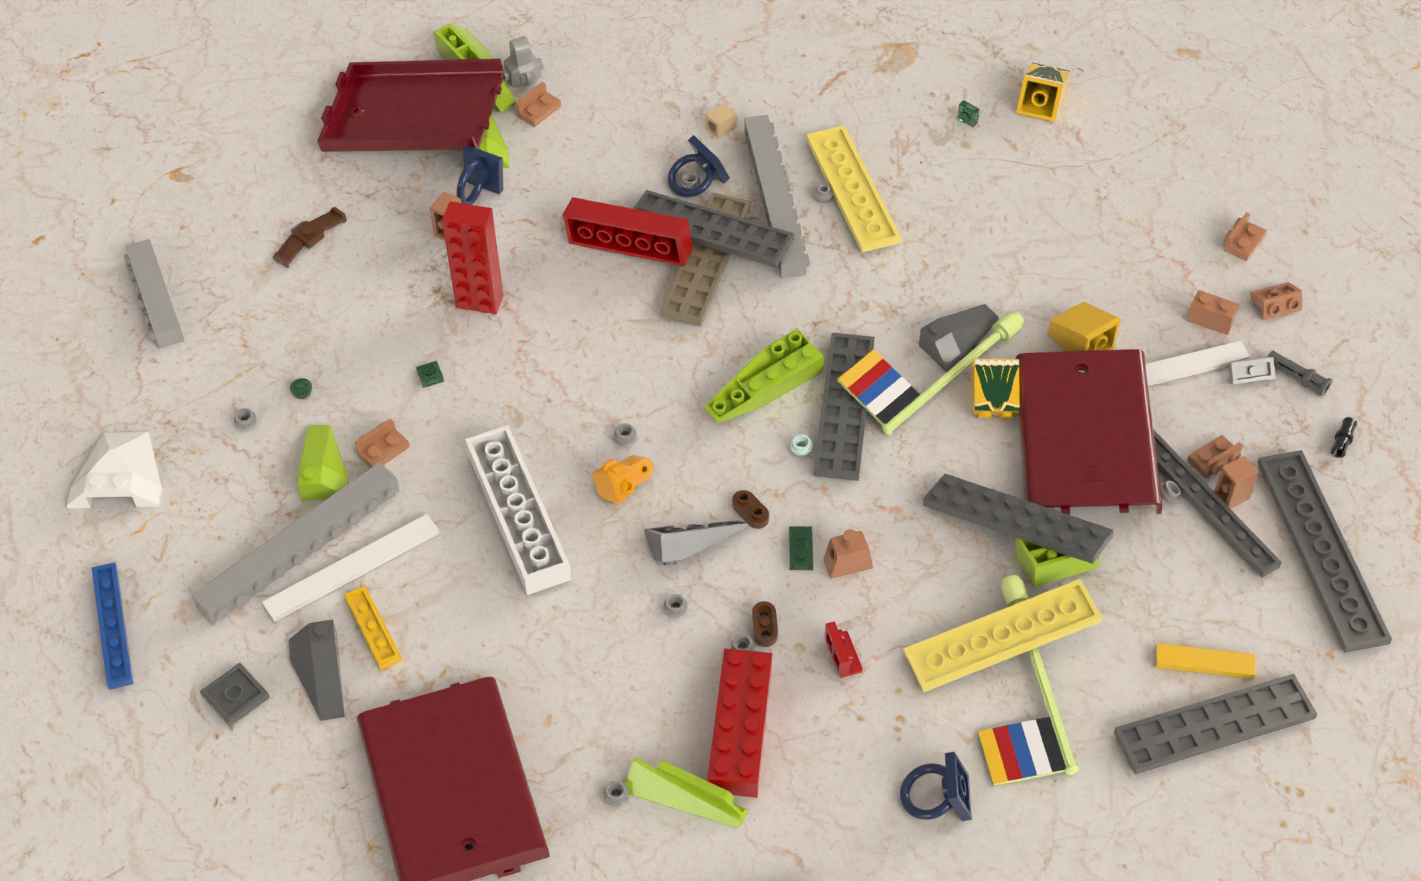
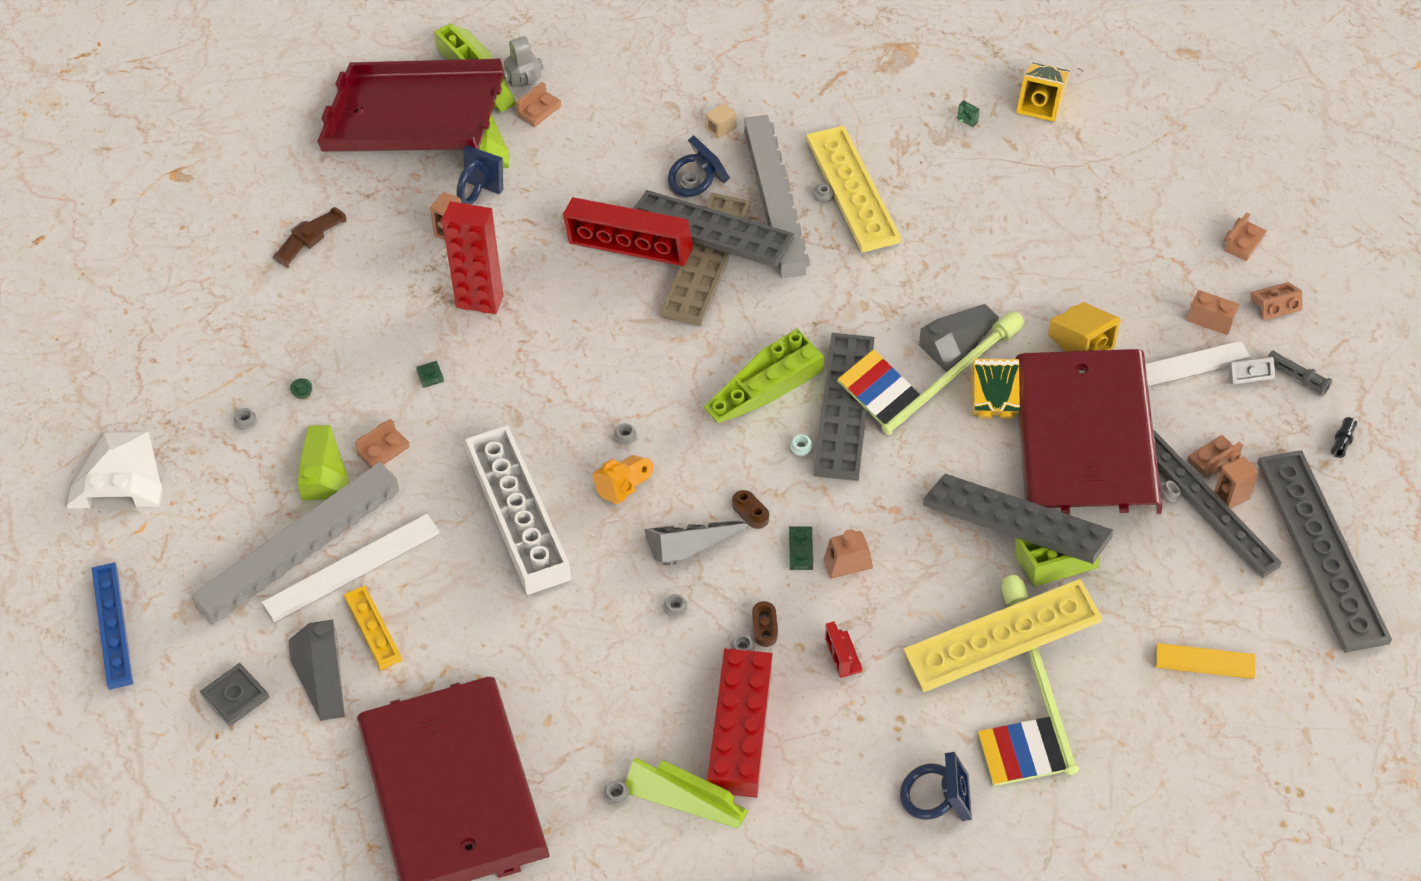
(154, 294): light grey brick -> none
(1214, 723): dark grey plate -> none

